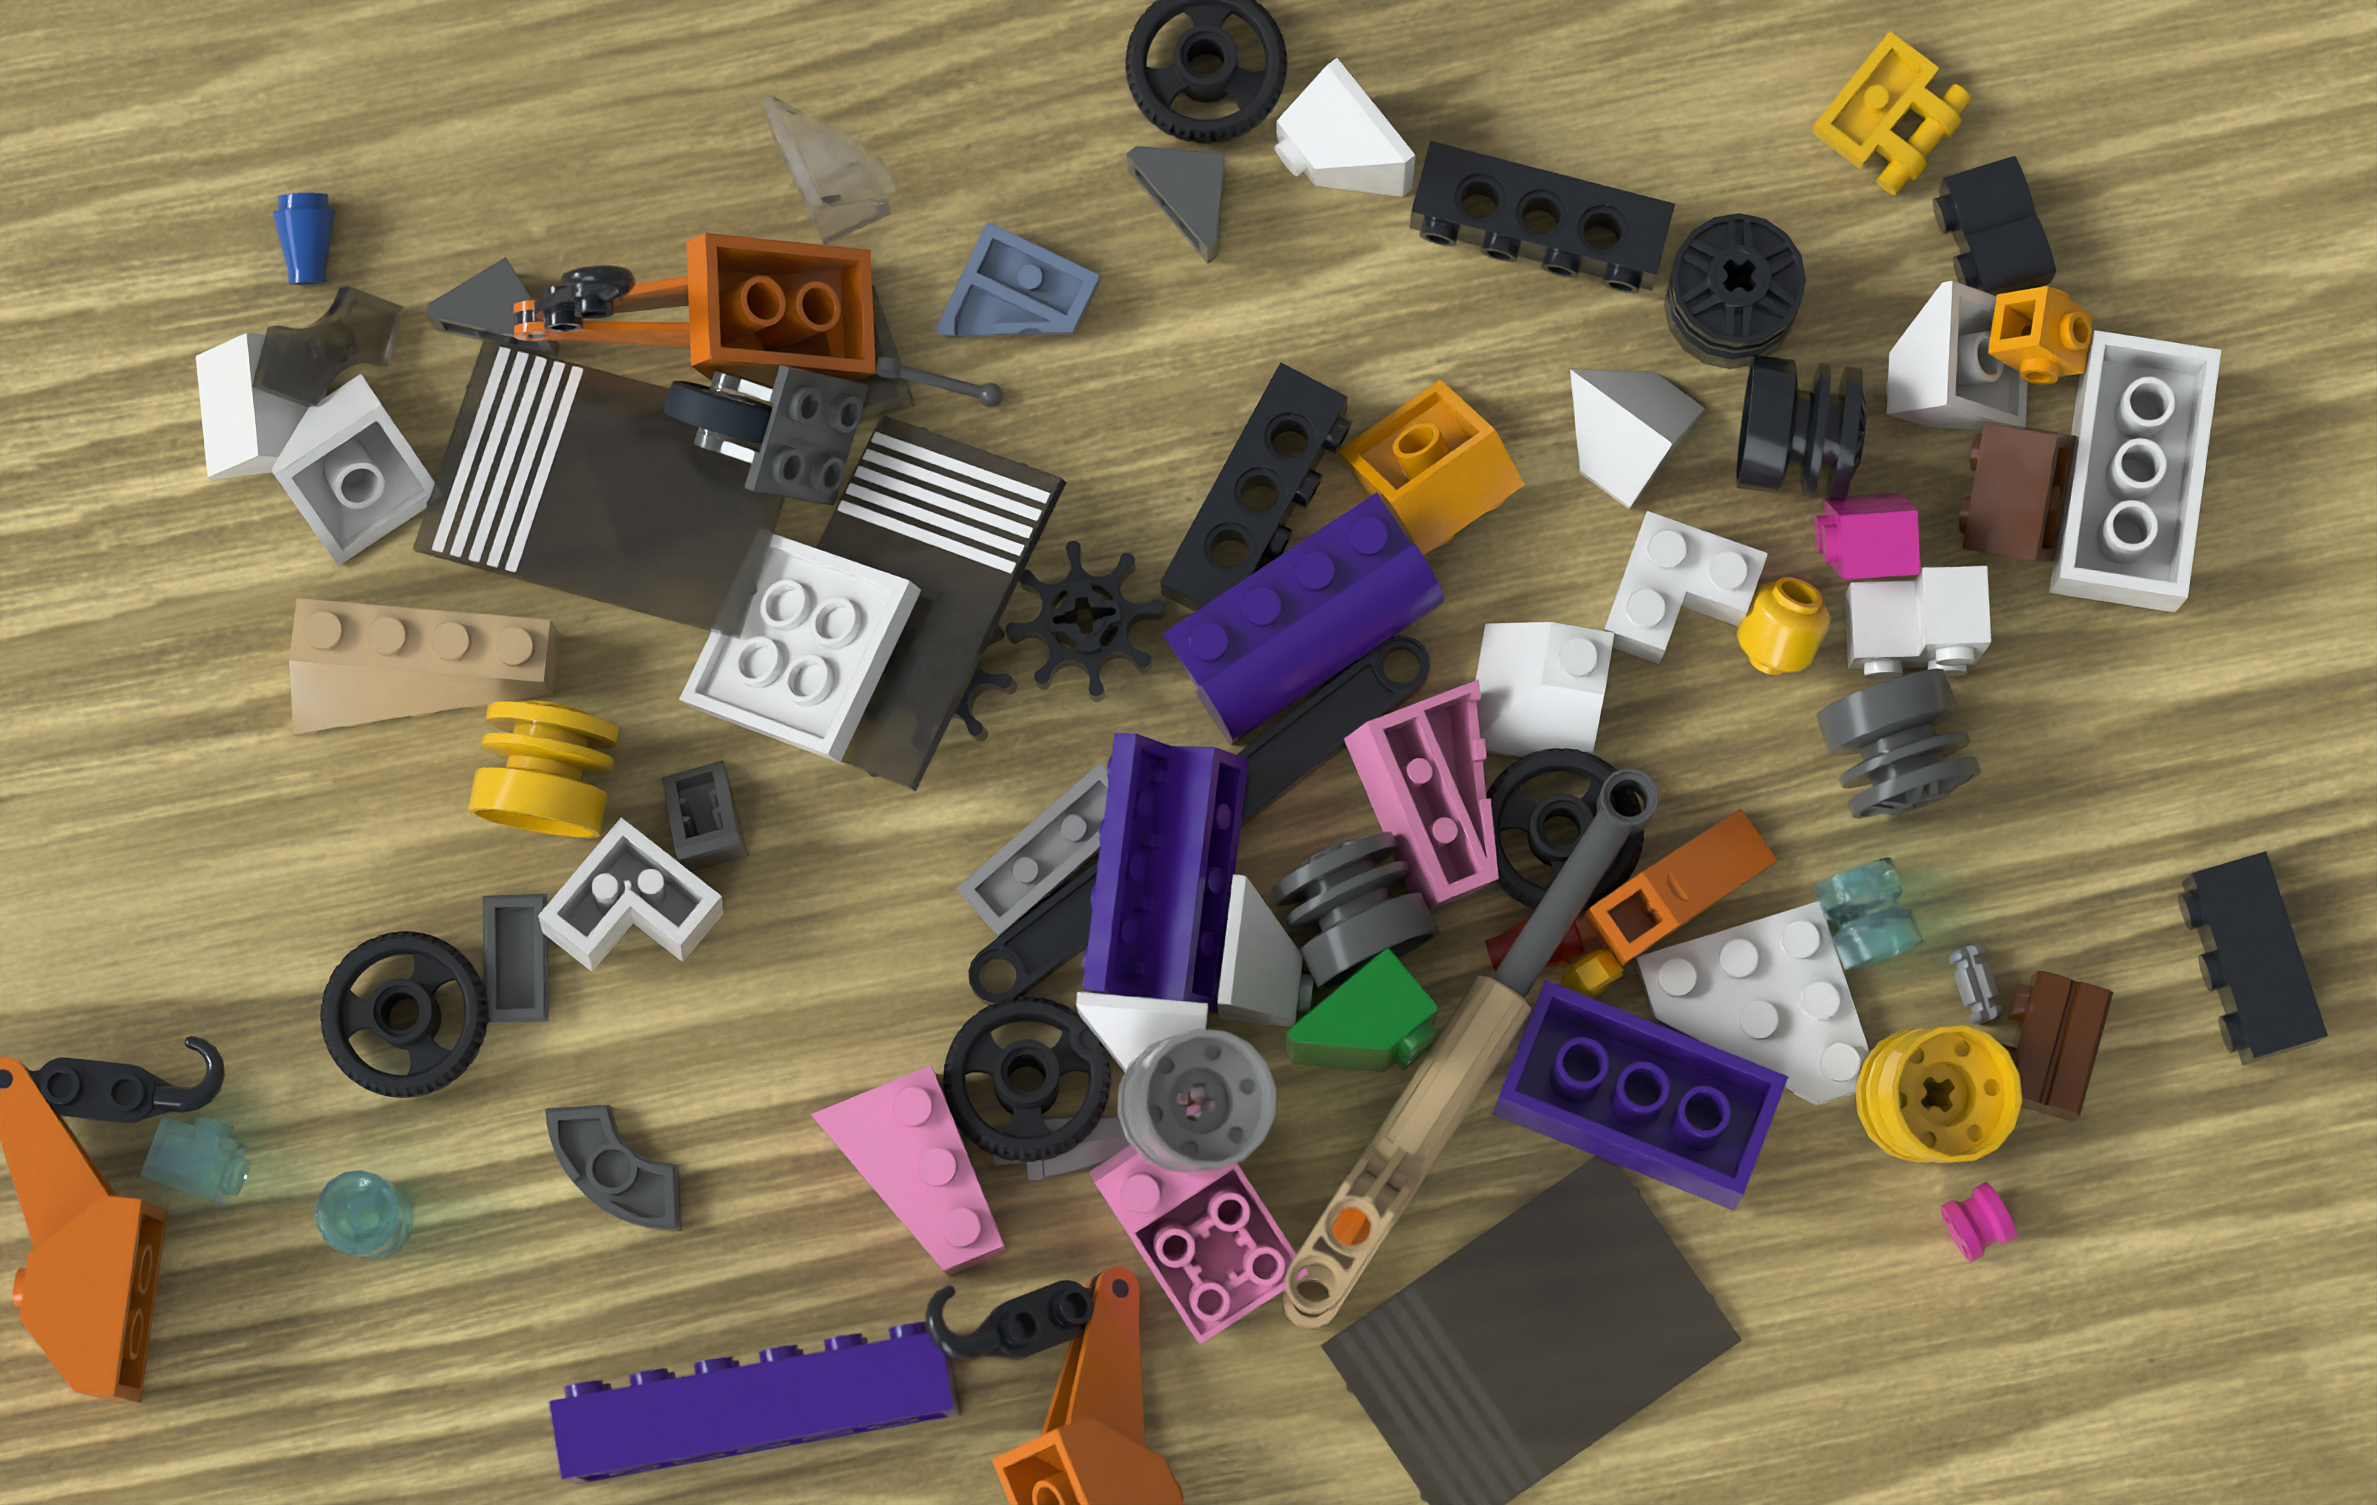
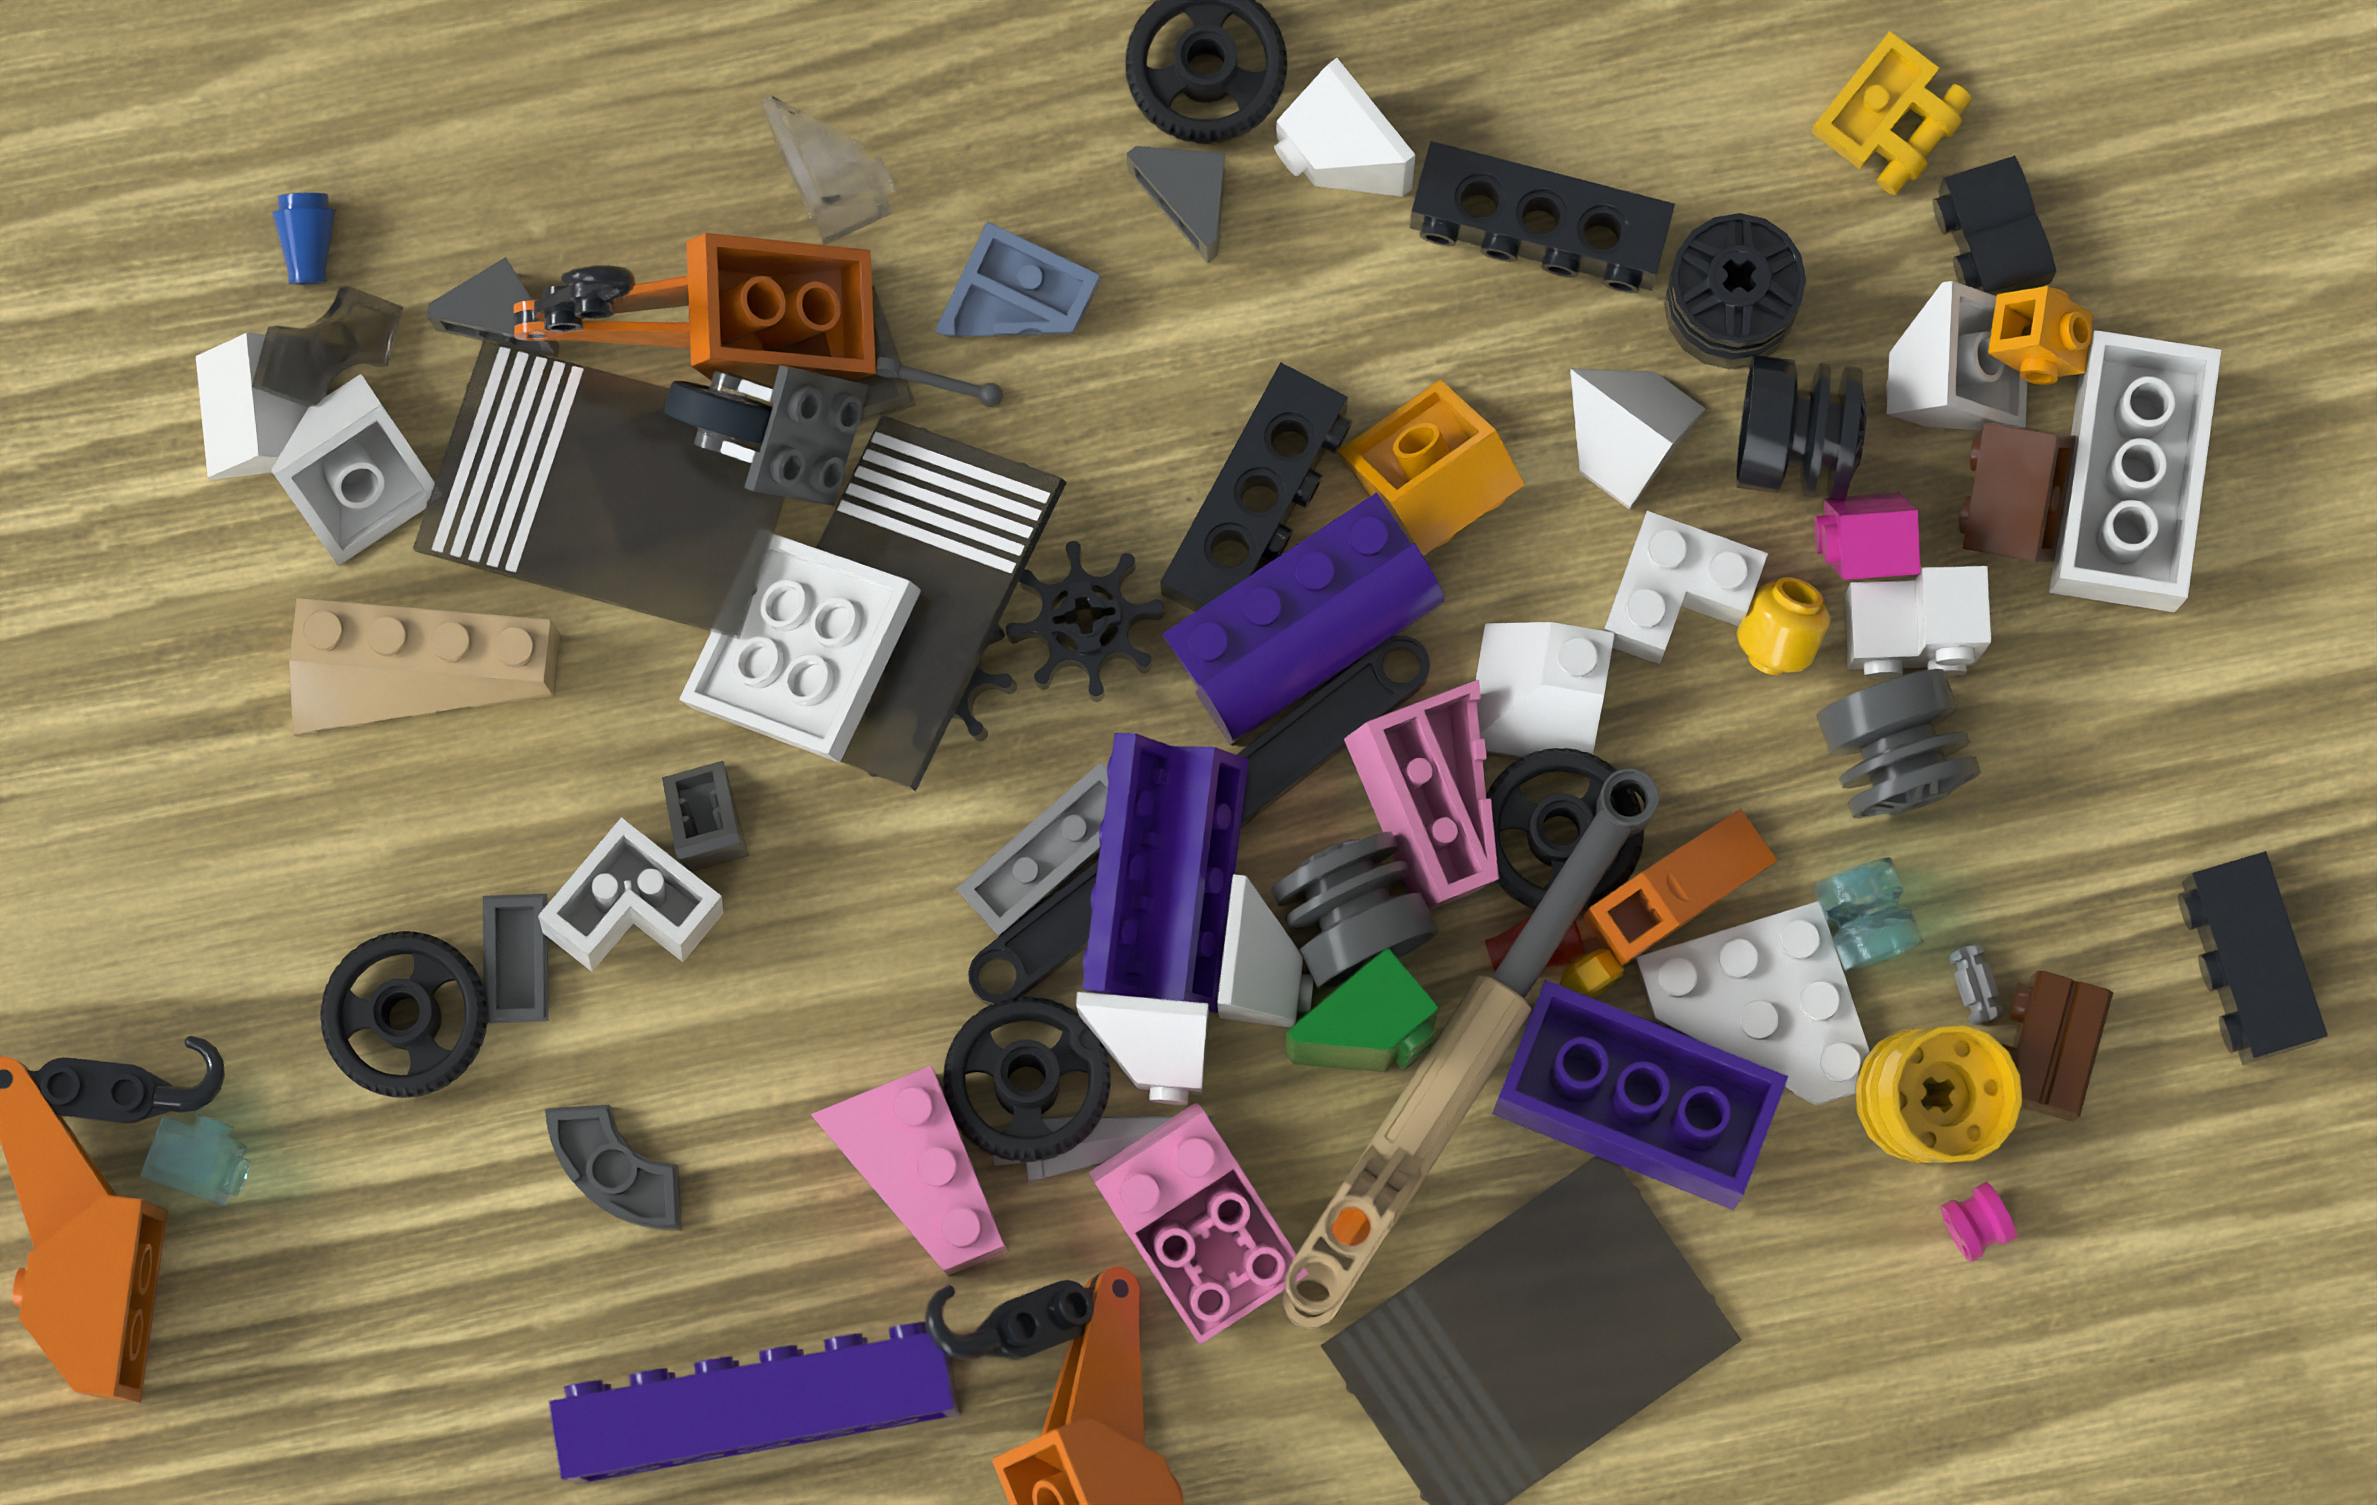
(364, 1215): clear light blue wheel -> none
(544, 769): yellow wheel -> none
(1226, 1080): light grey wheel -> none

